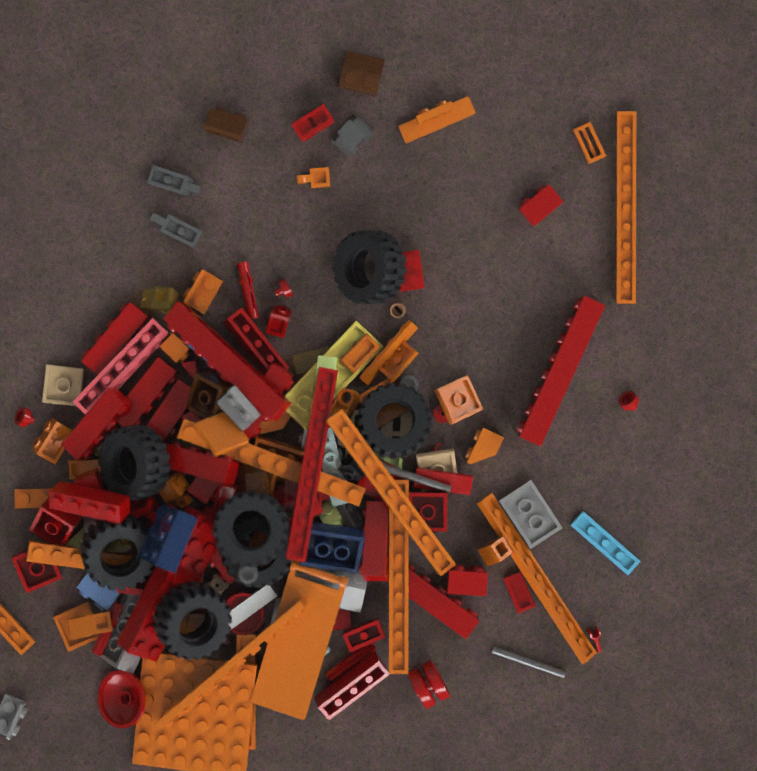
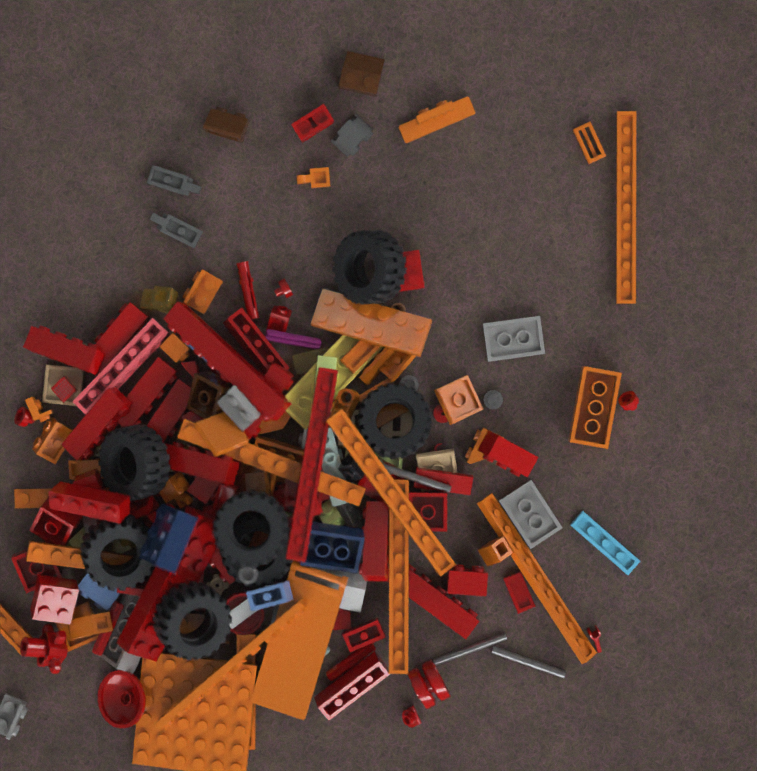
(35, 409): none -> orange bracket
(48, 648): none -> red piece
(54, 599): none -> brick
(64, 350): none -> red brick
(64, 389): none -> red slope
(269, 595): none -> medium blue brick
(293, 339): none -> magenta axle
(371, 323): none -> orange plate
(411, 717): none -> red plate
(469, 649): none -> flat silver bar
(493, 399): none -> flat silver plate
(507, 454): none -> red brick
(513, 338): none -> light grey plate
(540, 205): red brick -> none
(561, 370): red brick -> none
(594, 407): none -> orange brick

